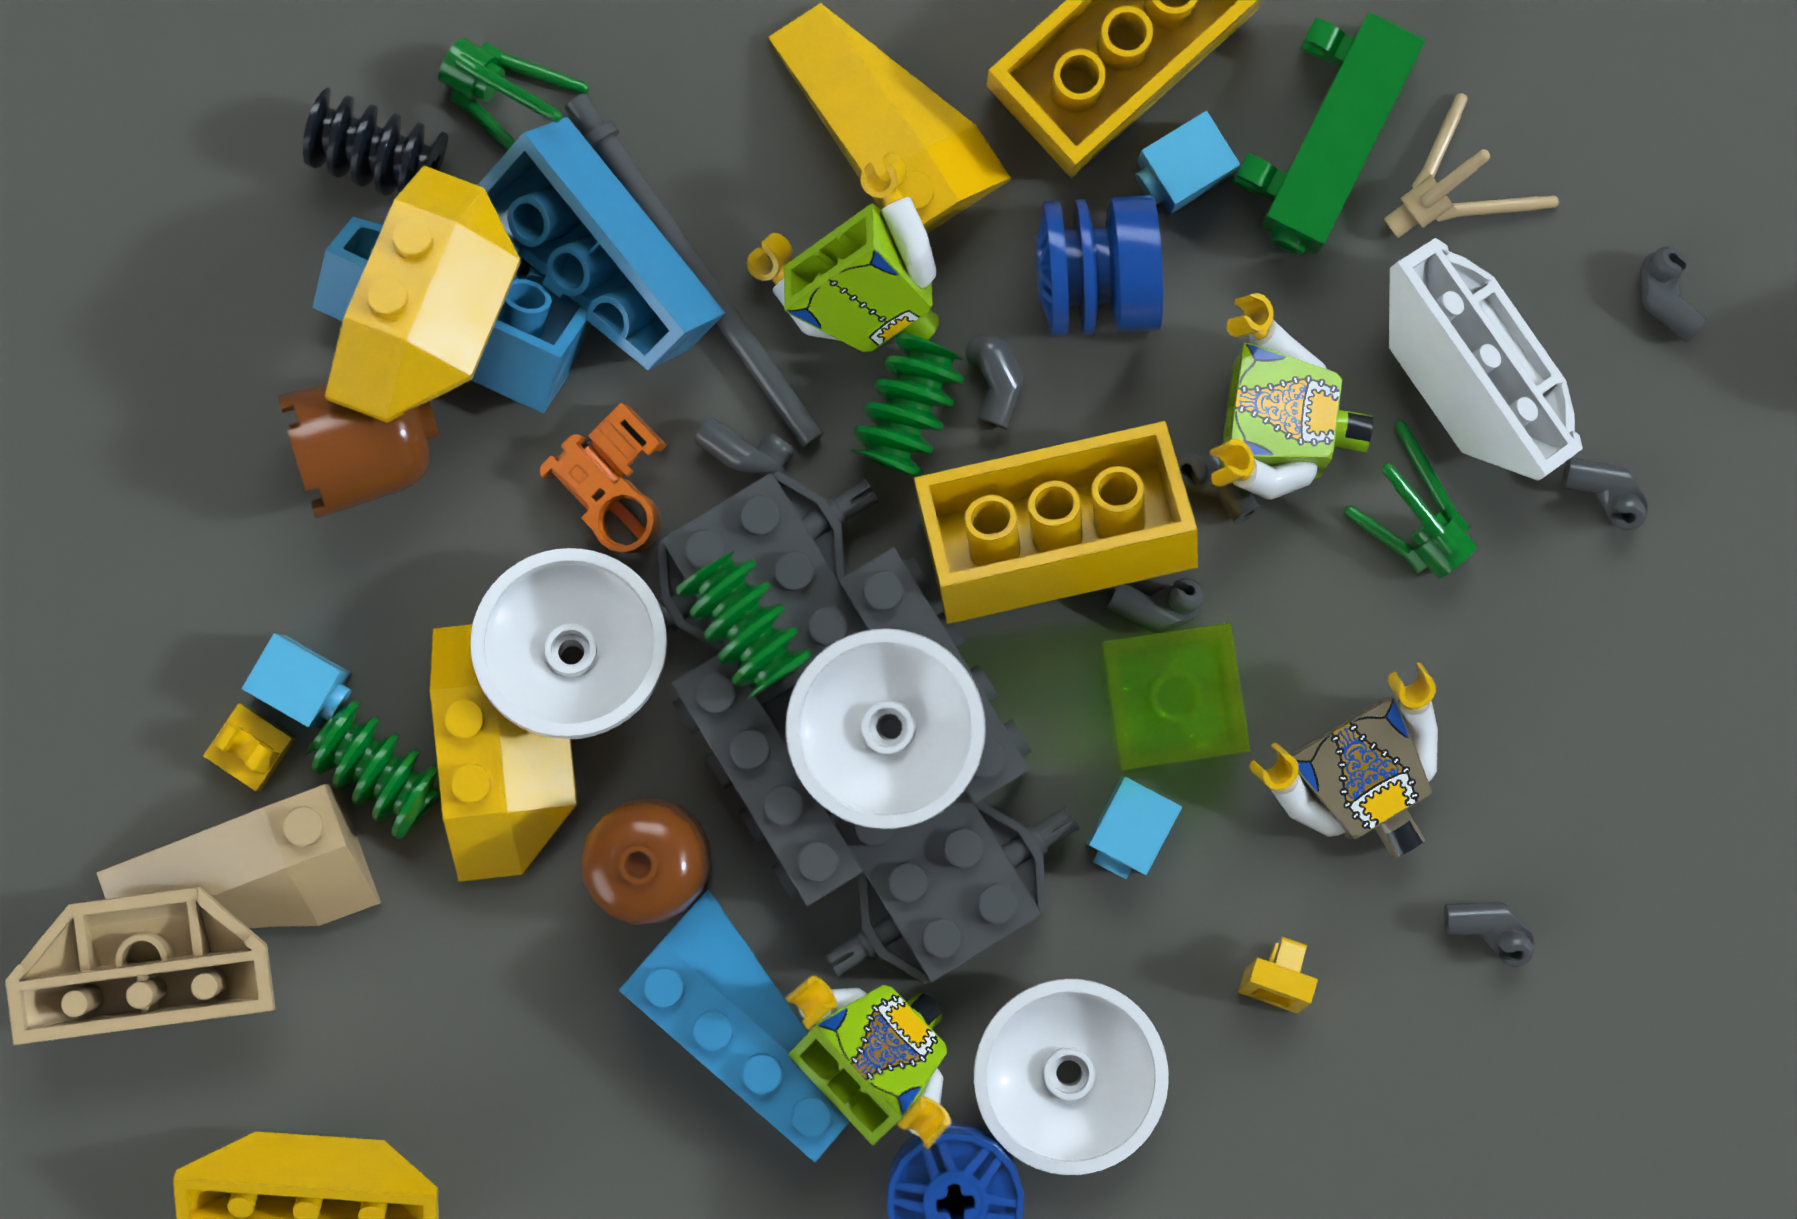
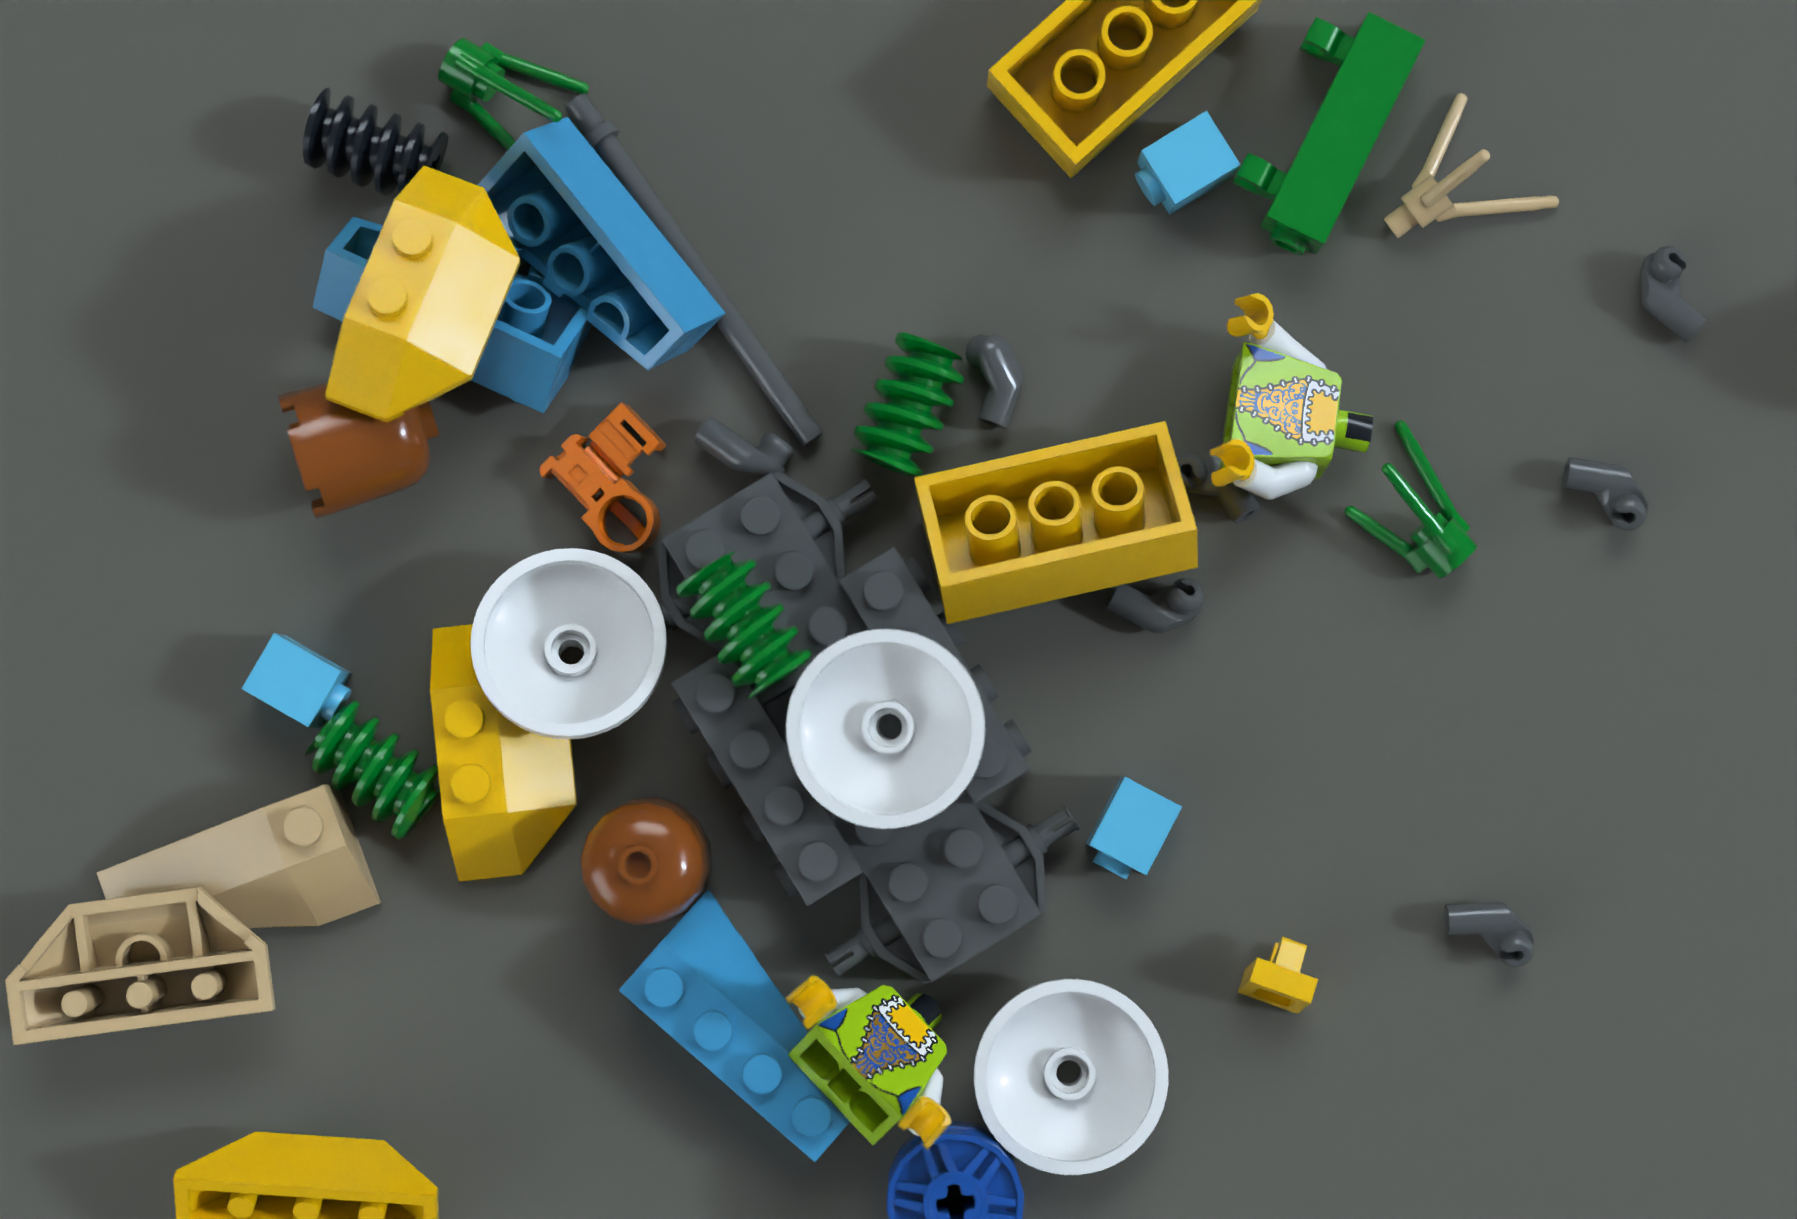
(249, 747): yellow tile -> none
(863, 276): lime torso -> none
(882, 108): yellow wedge -> none
(1101, 265): blue wheel -> none
(1173, 696): clear neon green brick -> none
(1364, 769): torso -> none
(1479, 363): white wedge -> none

